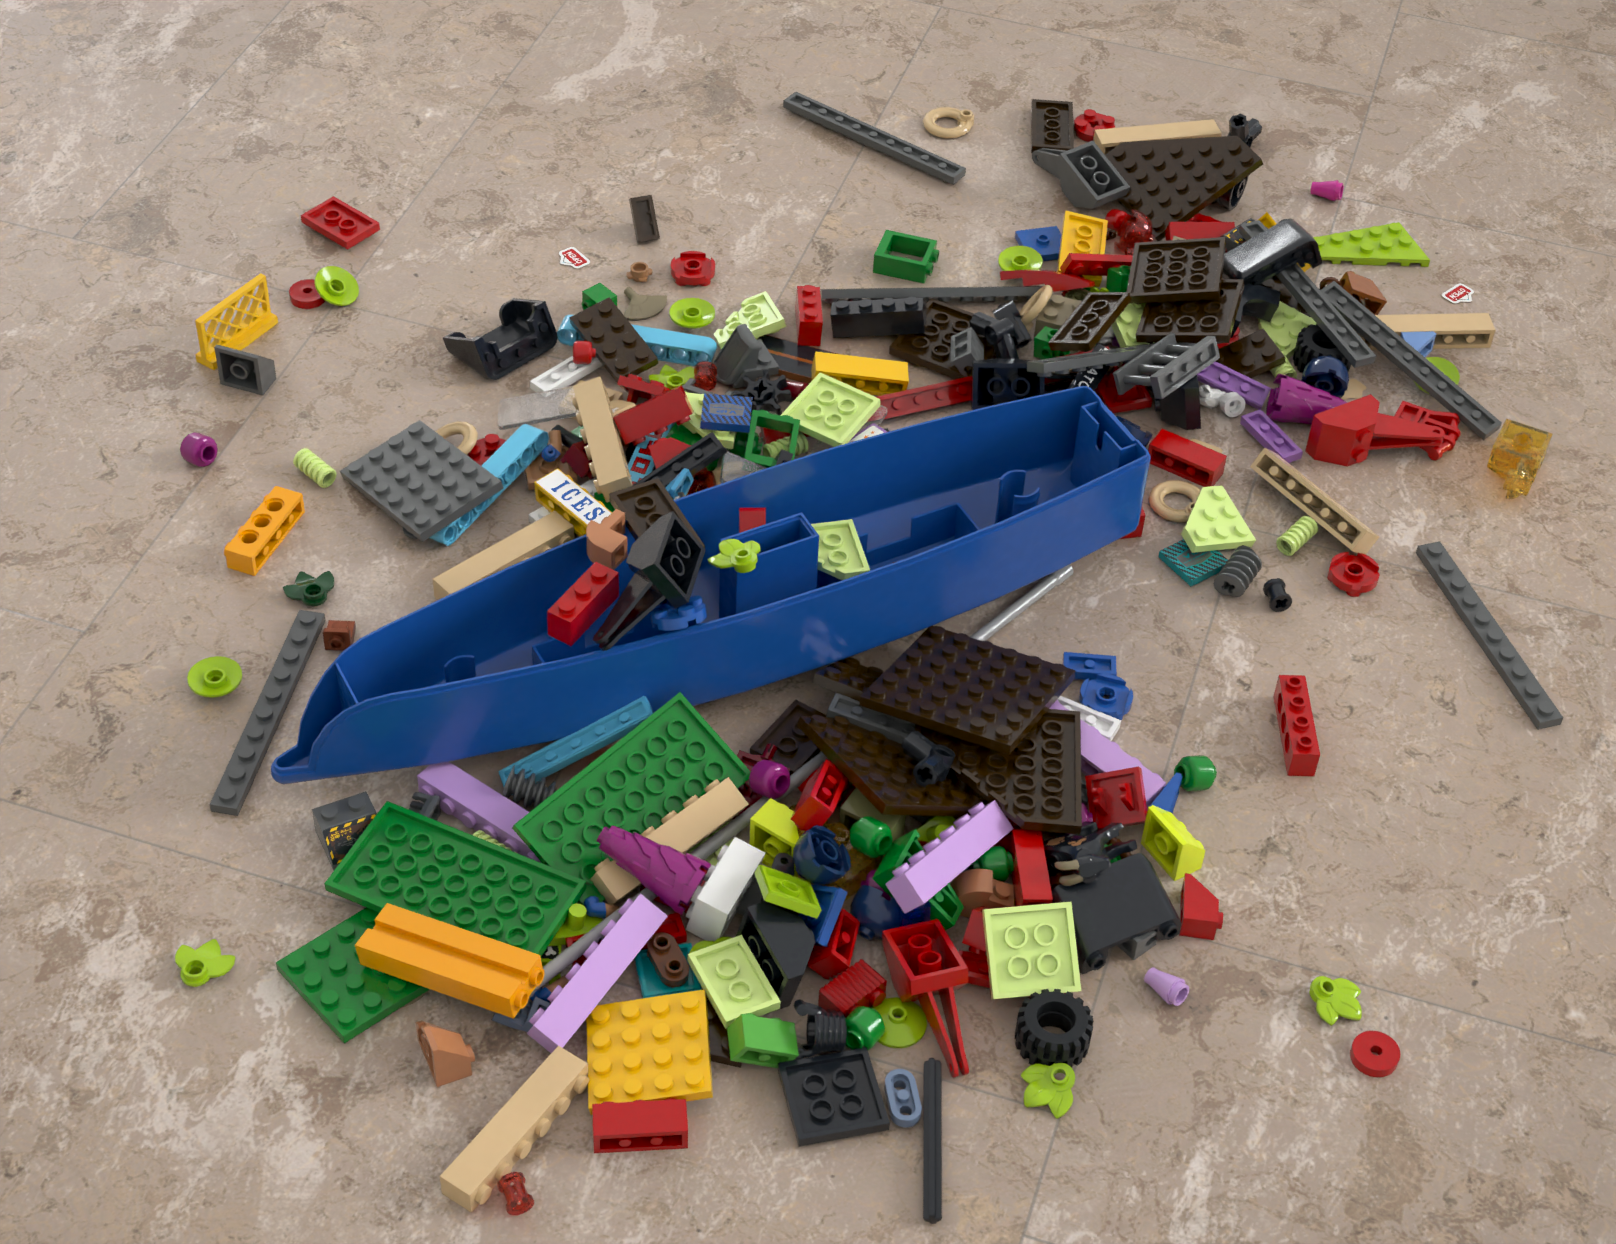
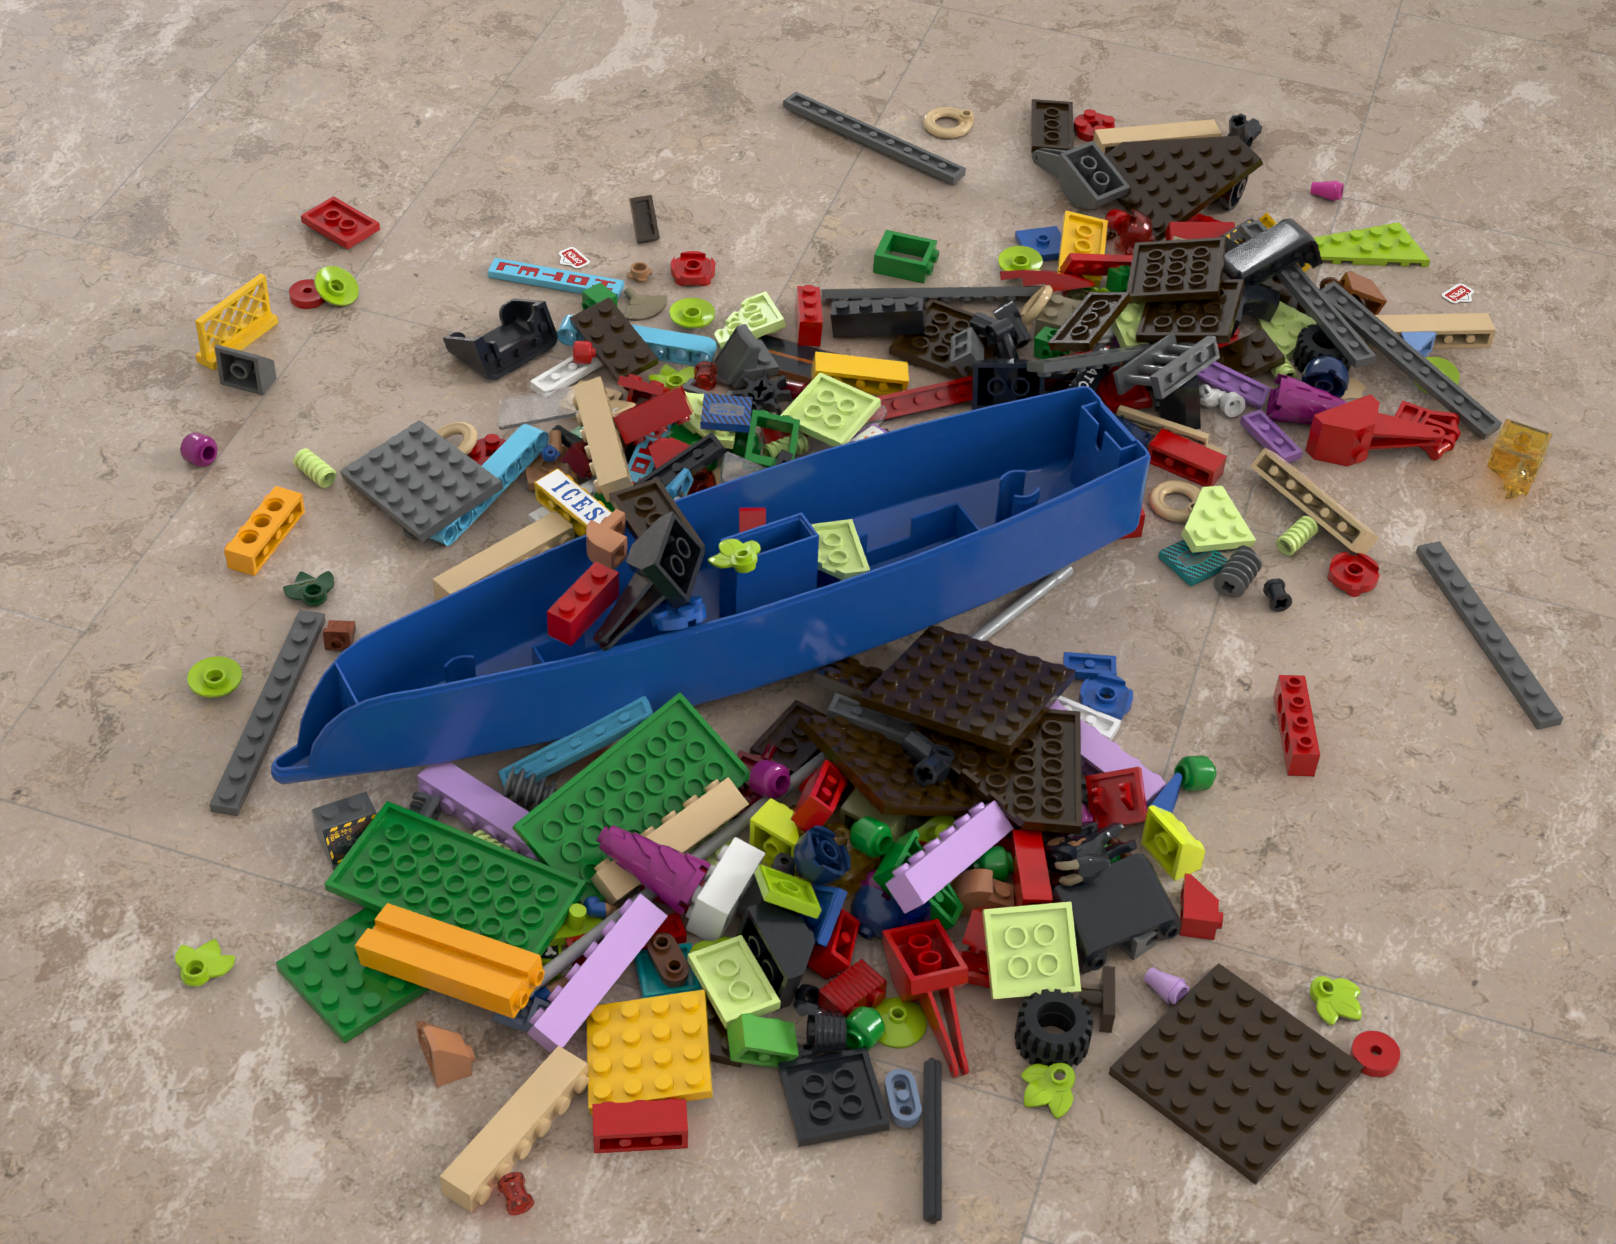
(550, 277): none -> medium azure tile
(810, 991): none -> black hinge
(1102, 998): none -> dark brown tile
(1155, 424): none -> tan tile
(1236, 1072): none -> dark brown plate

